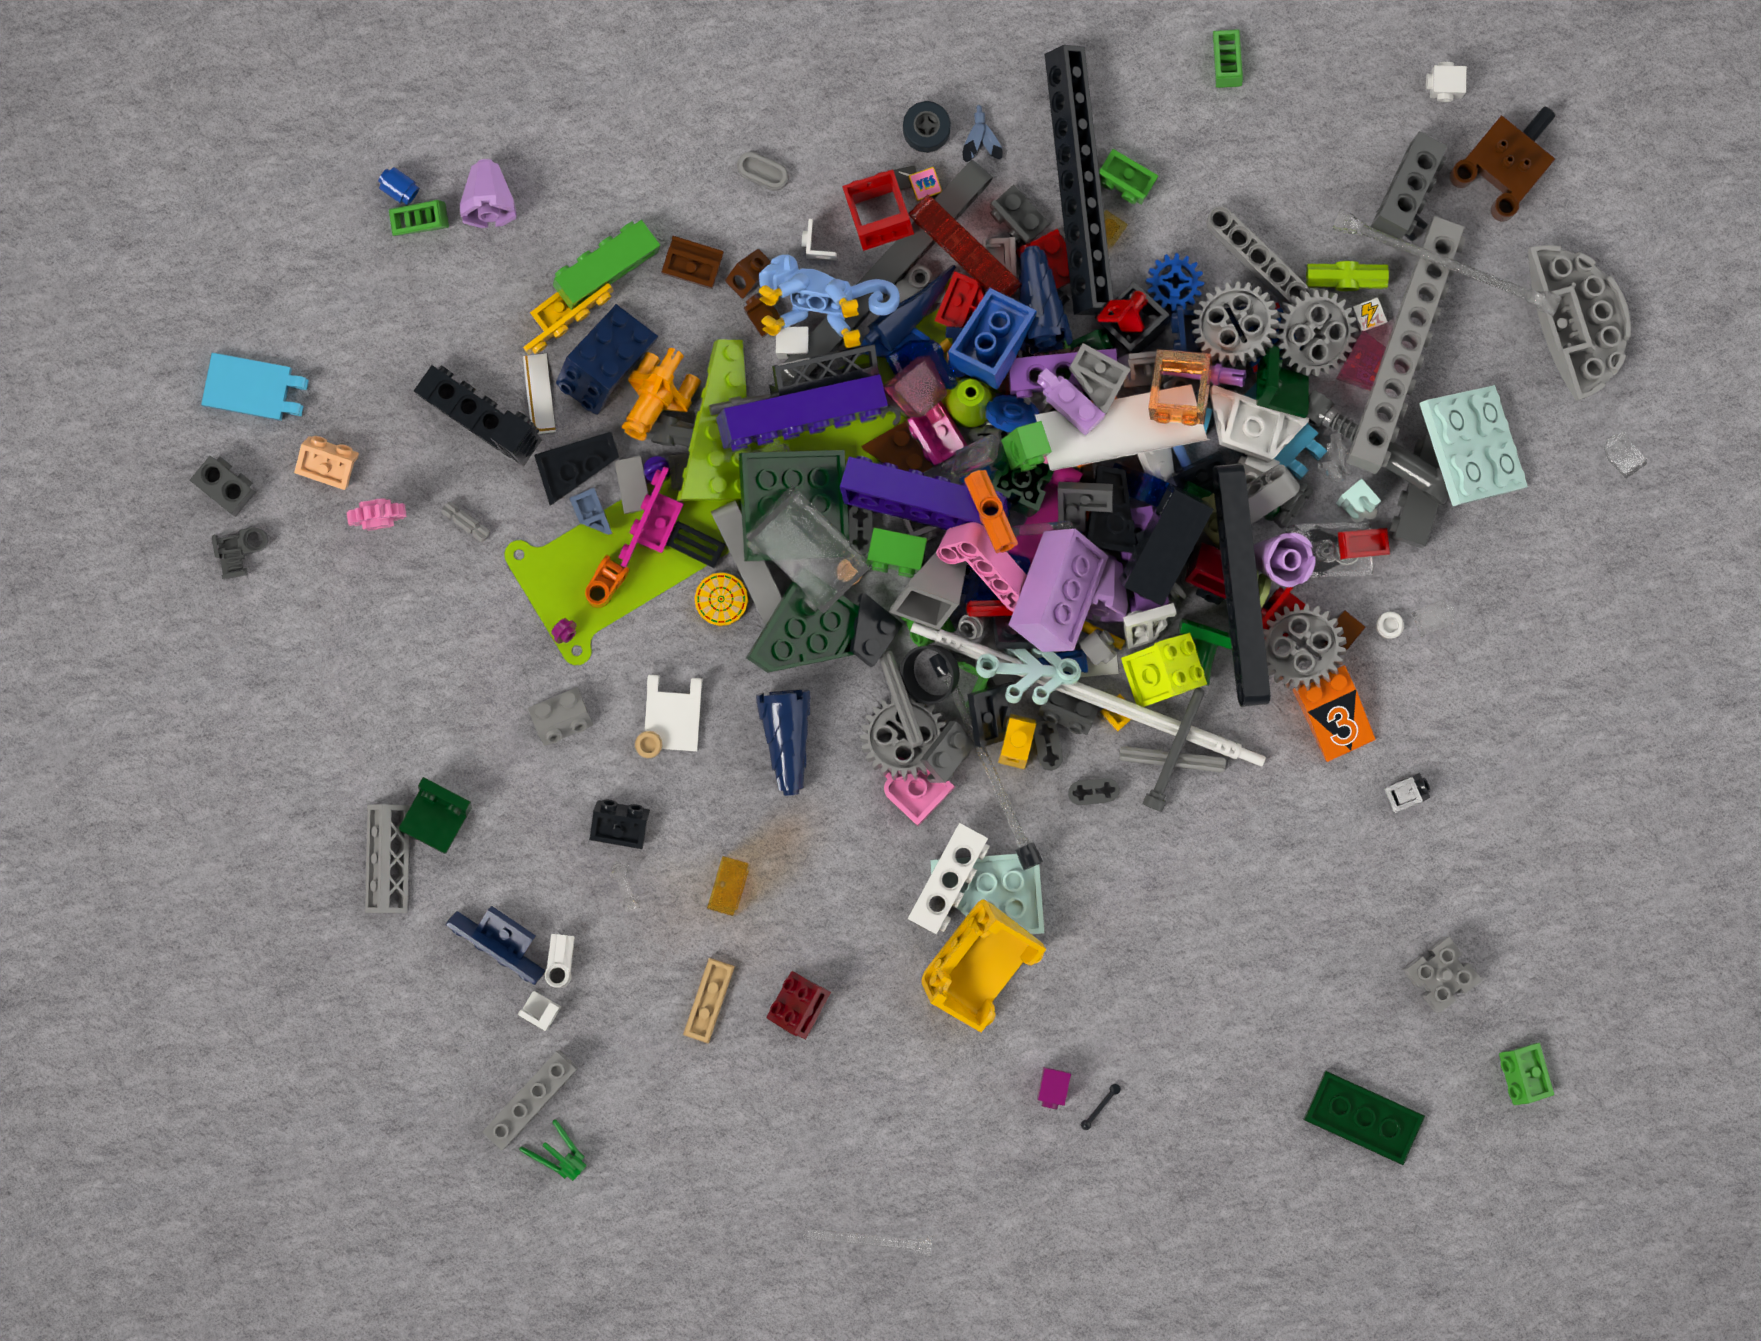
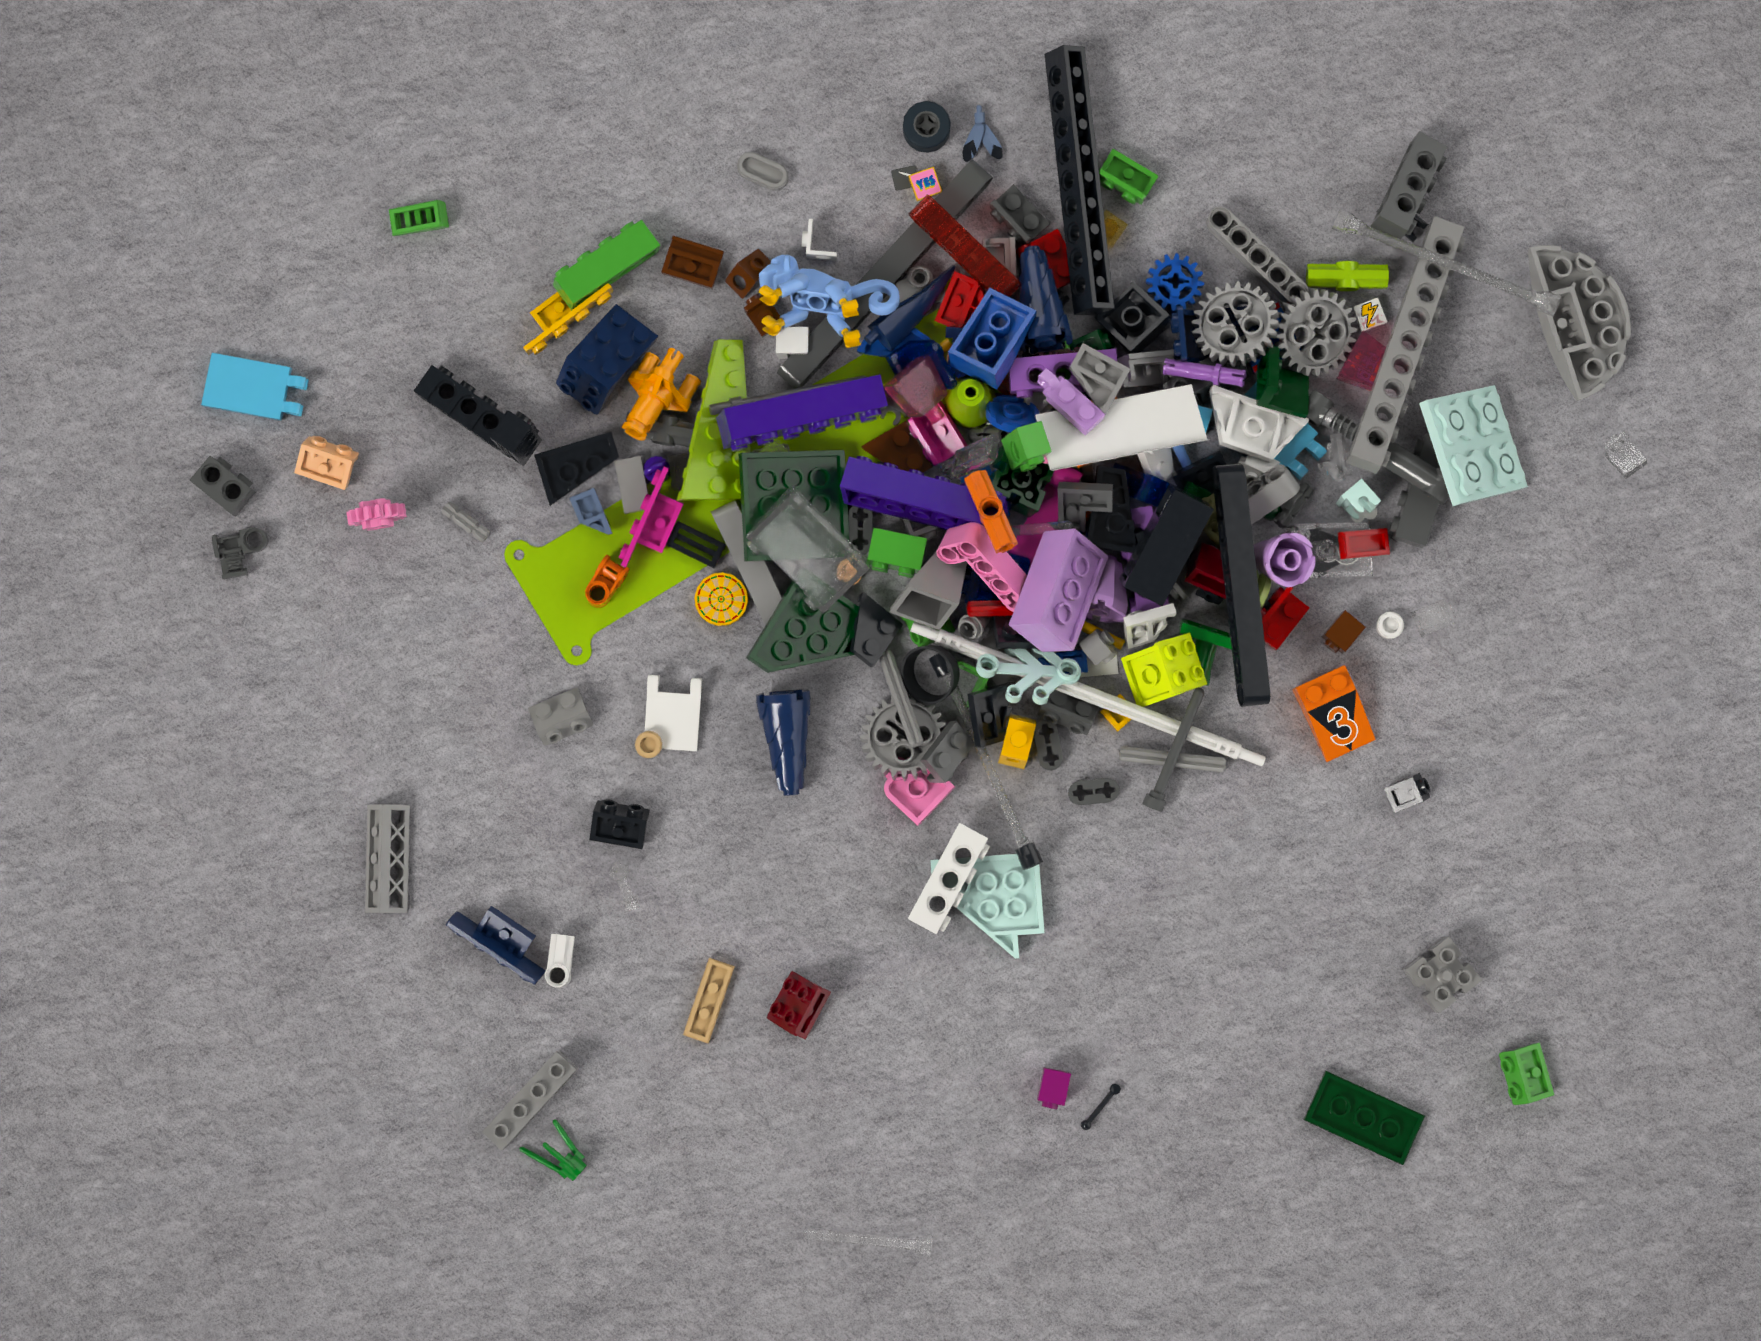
(398, 186): blue brick -> none
(435, 816): dark green bracket -> none
(486, 196): lavender cone -> none
(539, 392): white sticker -> none
(539, 1011): white panel -> none
(564, 631): magenta plate -> none
(734, 875): clear yellow window -> none
(826, 376): black fence -> none
(883, 230): red window -> none
(979, 964): yellow windscreen -> none
(1125, 312): red bracket -> none
(1181, 363): clear orange window -> none
(1231, 74): bright green slope -> none
(1317, 629): light grey gear -> none
(1446, 81): white brick -> none
(1508, 161): reddish brown piece -> none

